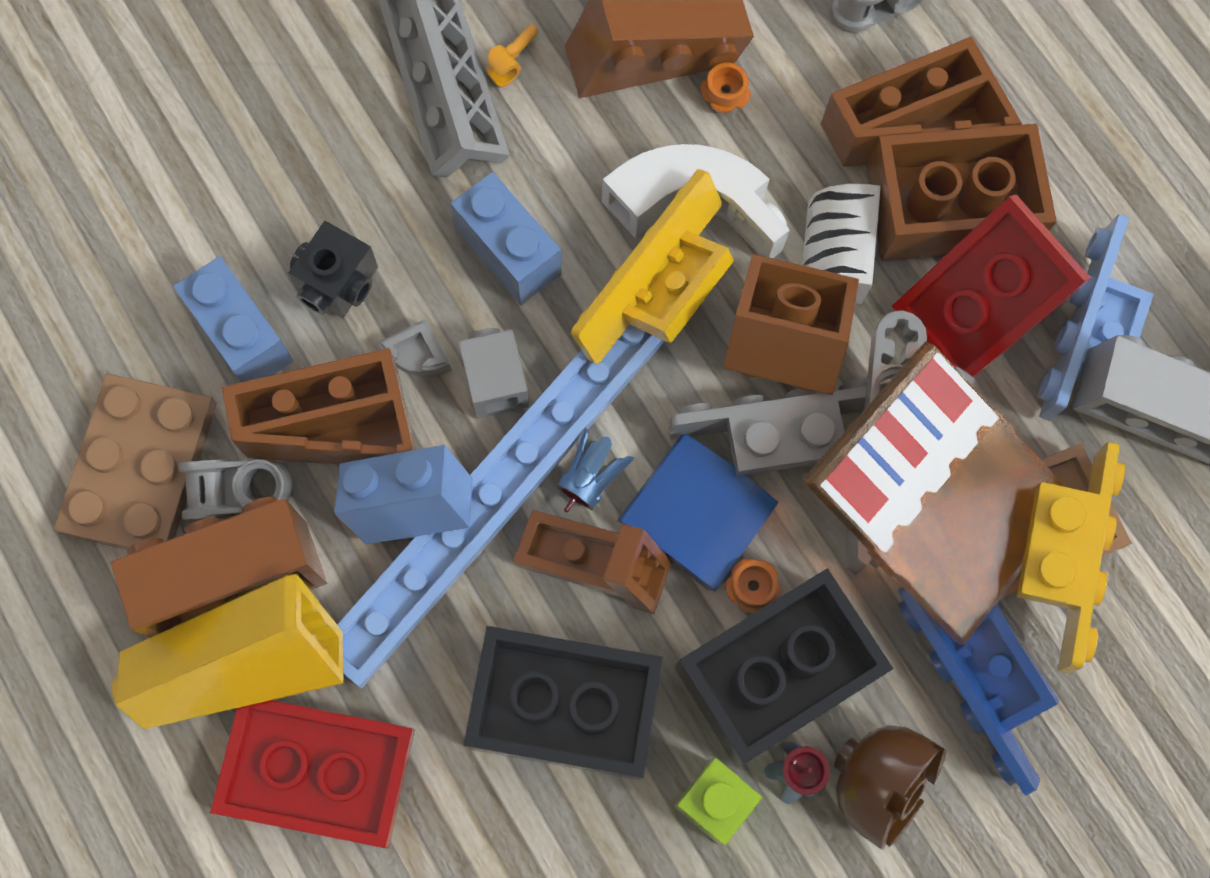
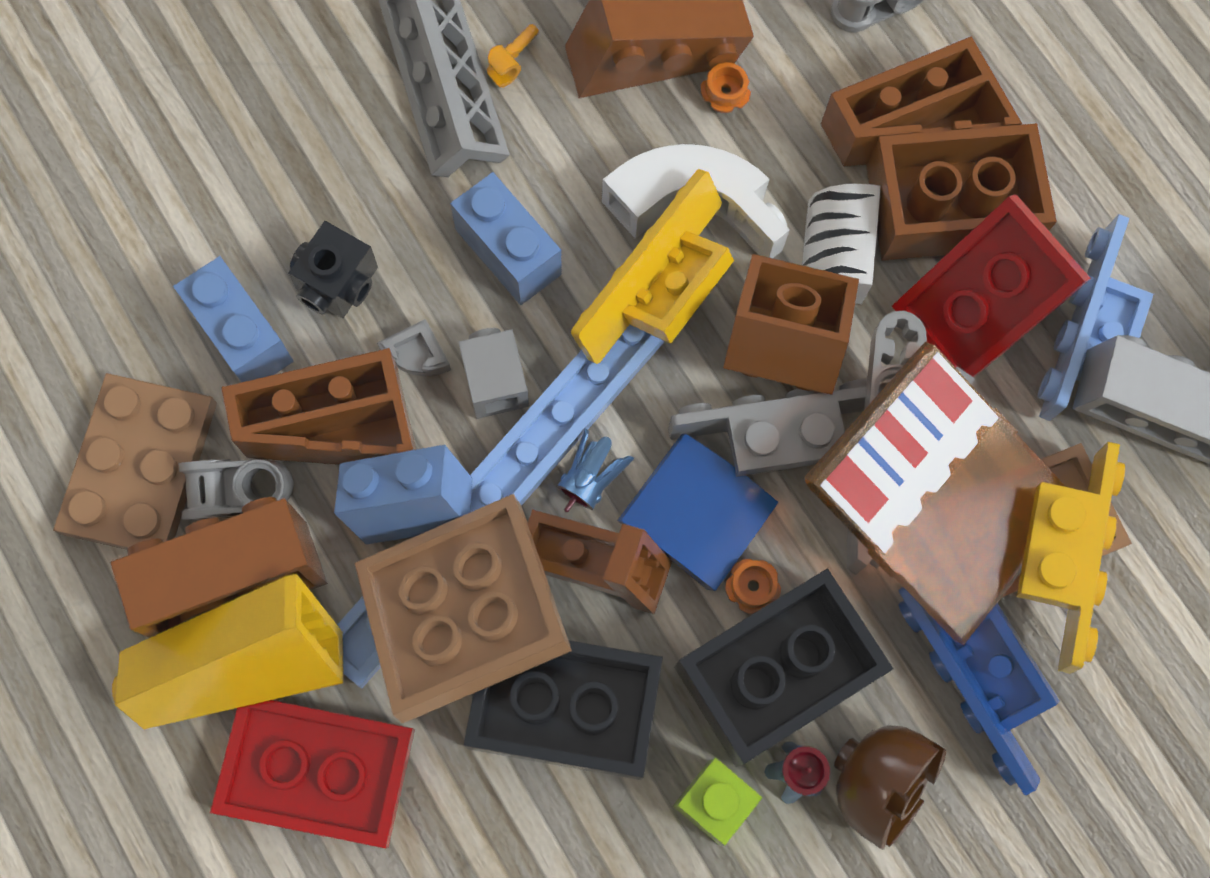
(460, 609): none -> medium nougat plate

